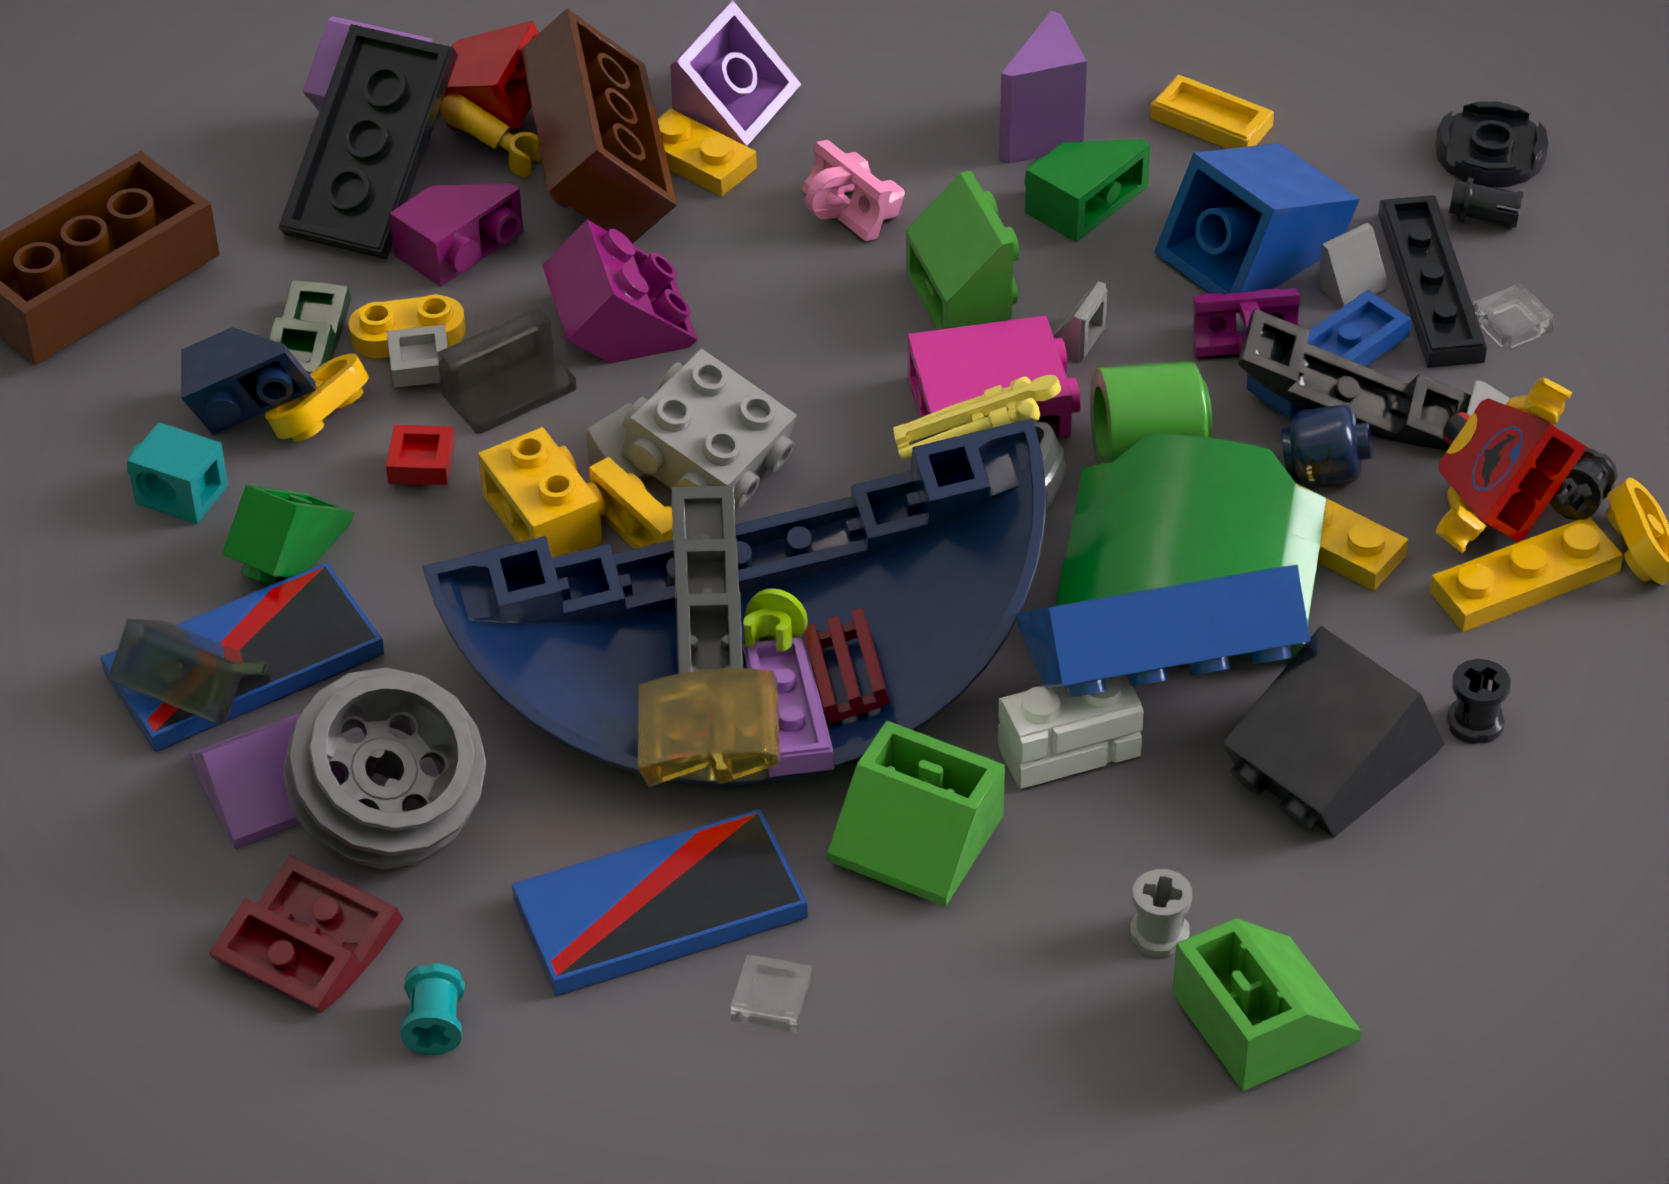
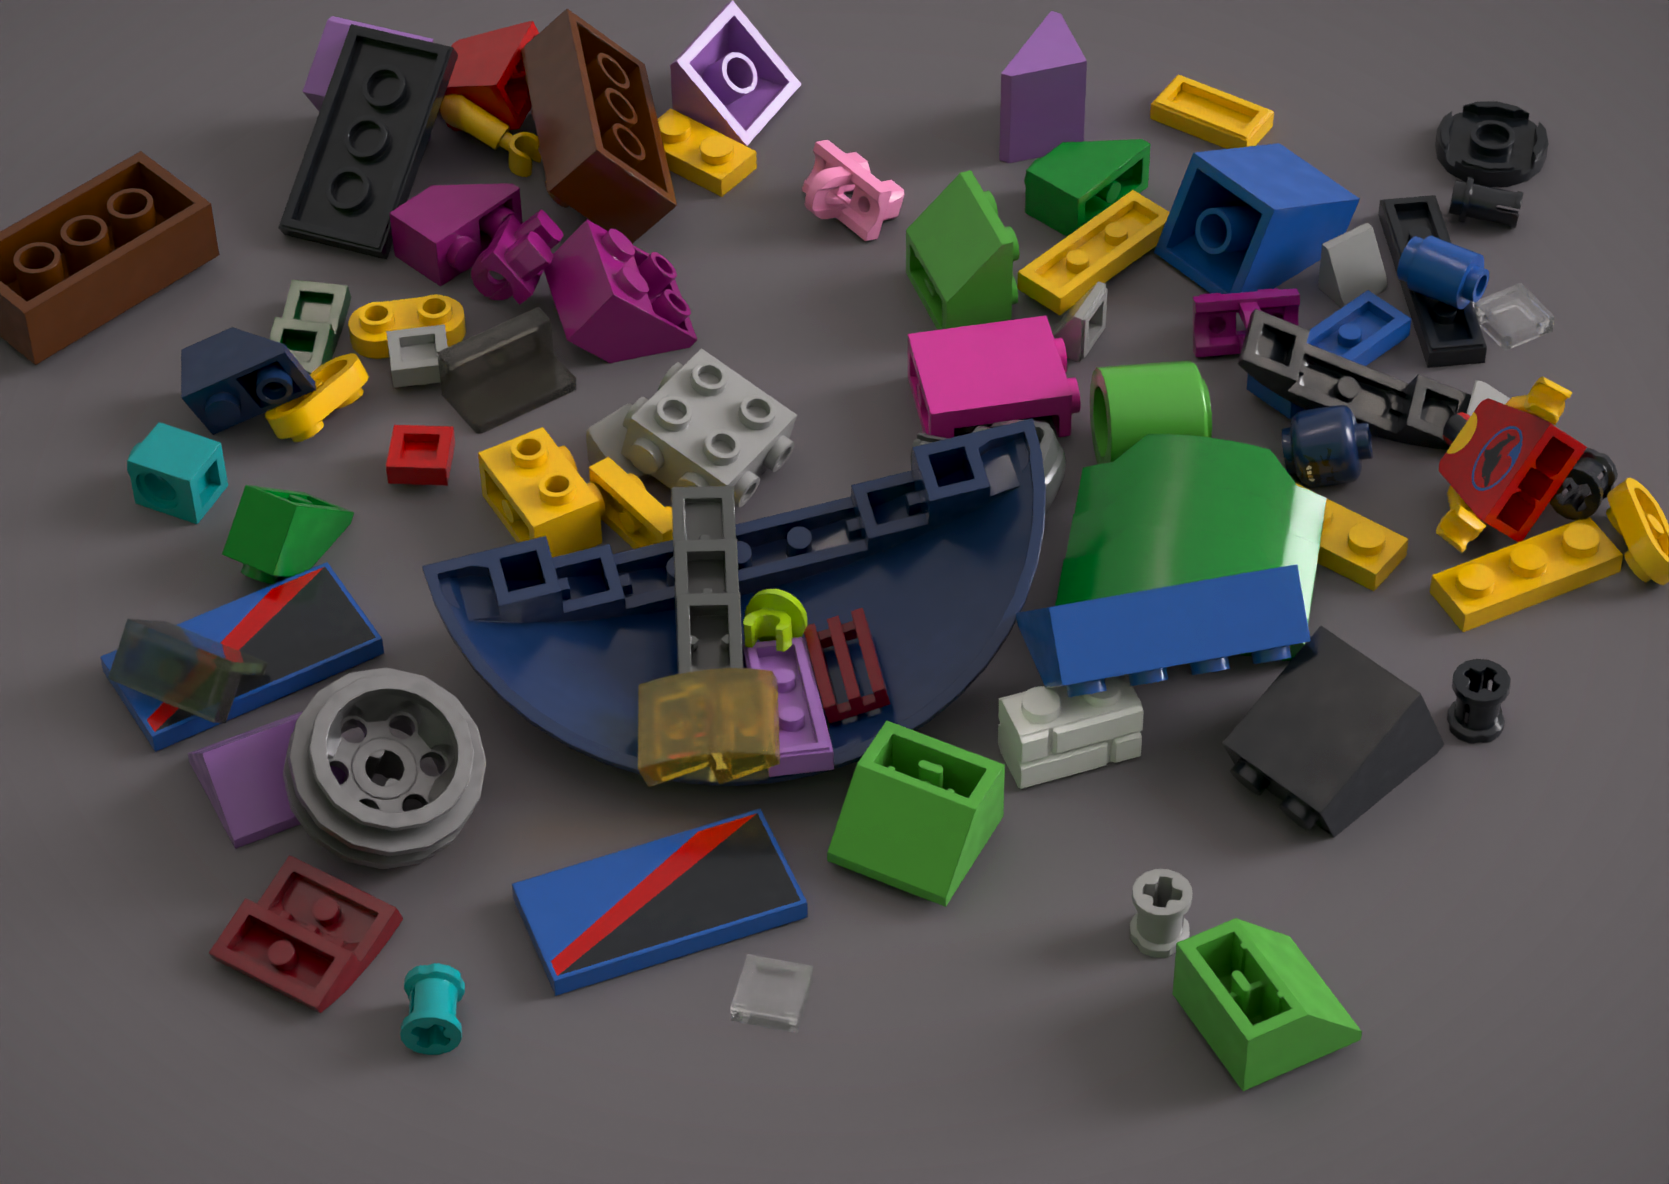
(517, 254): none -> magenta hips
(997, 403): light yellow piece -> none
(1093, 252): none -> yellow plate
(1443, 271): none -> blue brick

